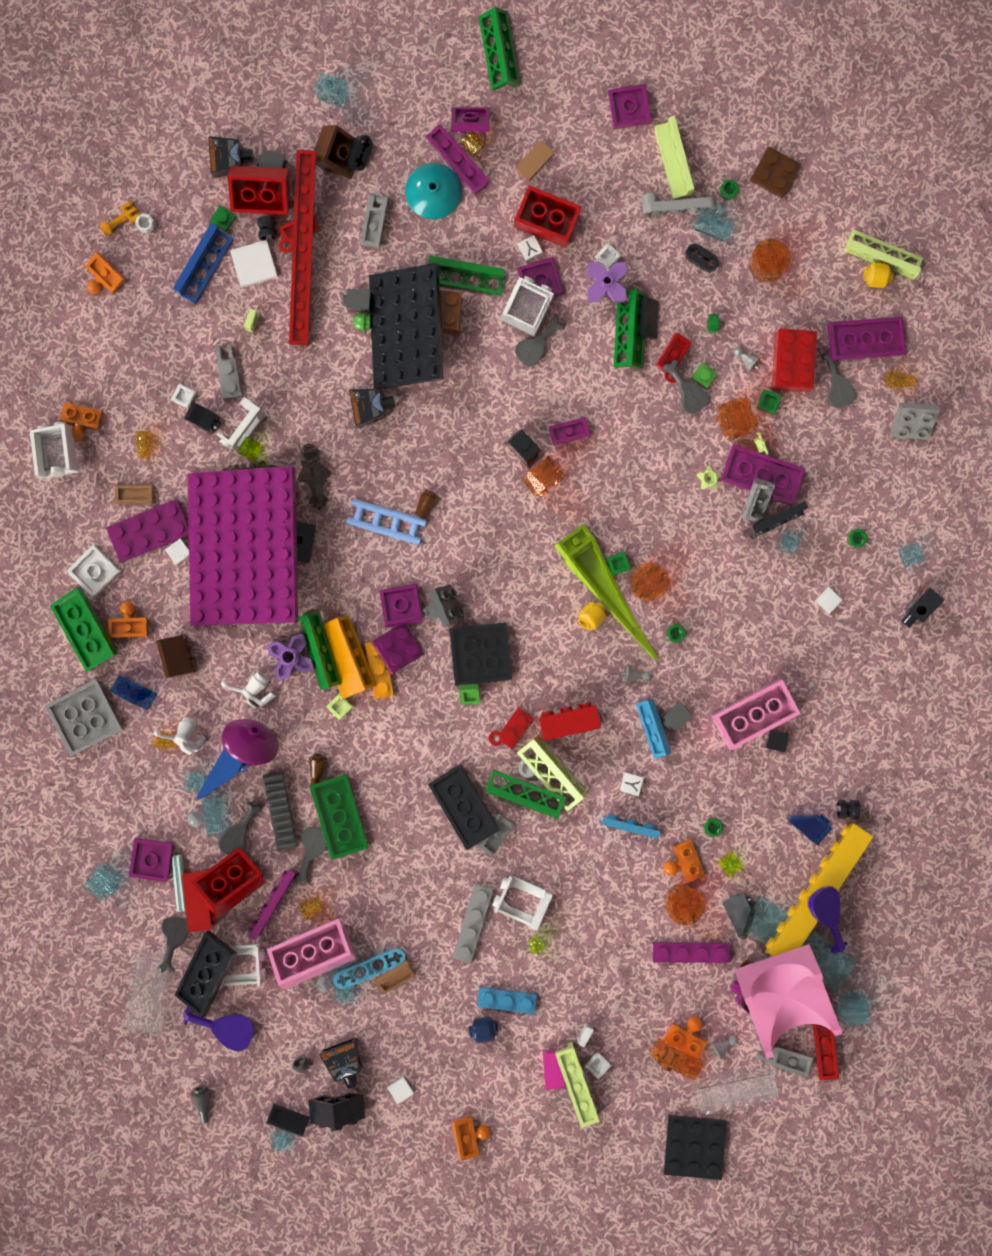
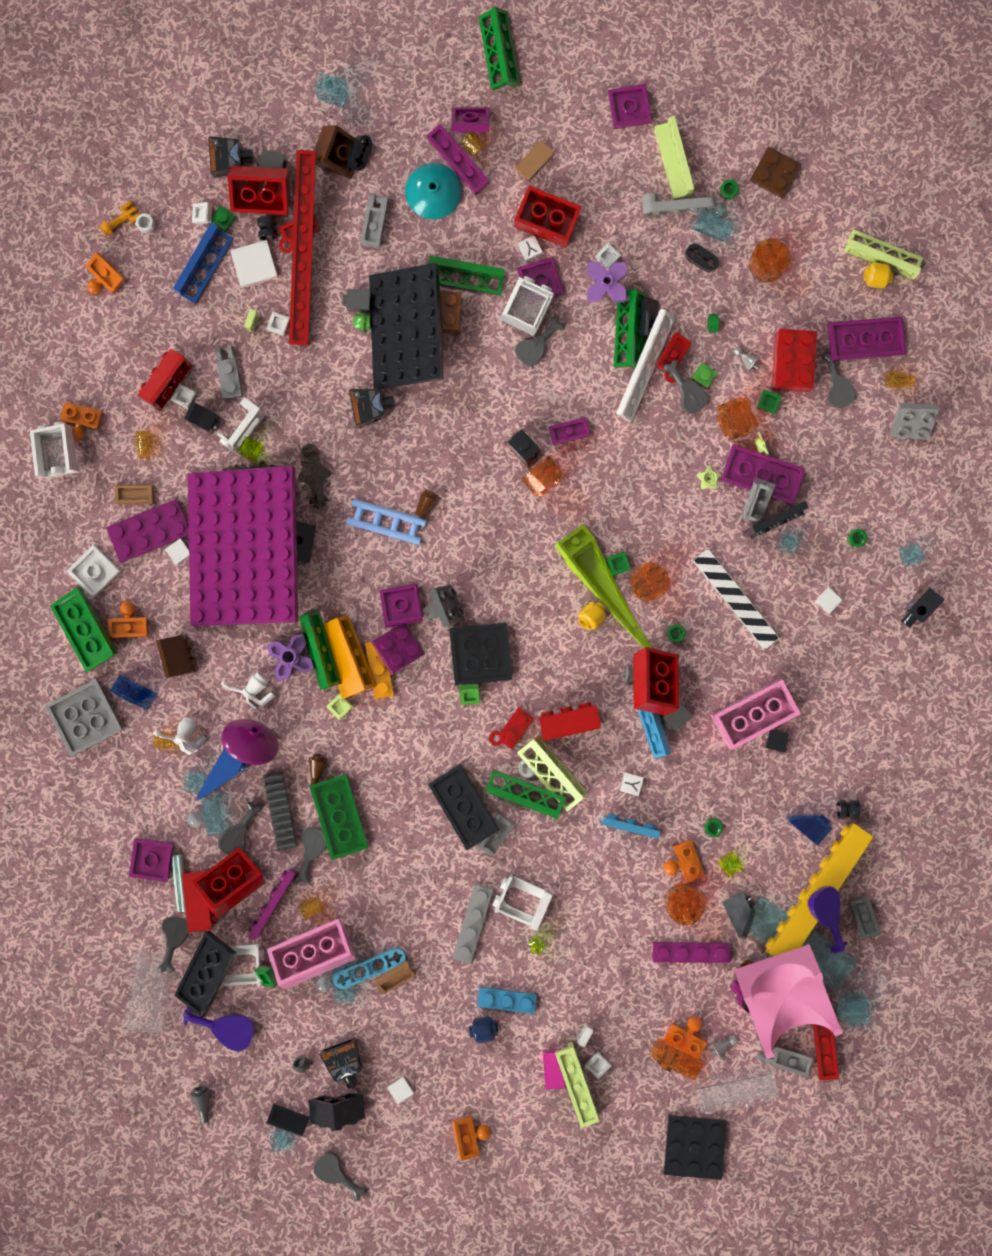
(103, 882): clear light blue head -> none
(164, 379): none -> red slope
(202, 213): none -> white tile
(266, 976): none -> green plate
(278, 324): none -> white tile
(328, 1170): none -> dark grey piece
(645, 365): none -> white tile
(656, 681): none -> red brick
(735, 599): none -> tile
(864, 918): none -> dark grey plate

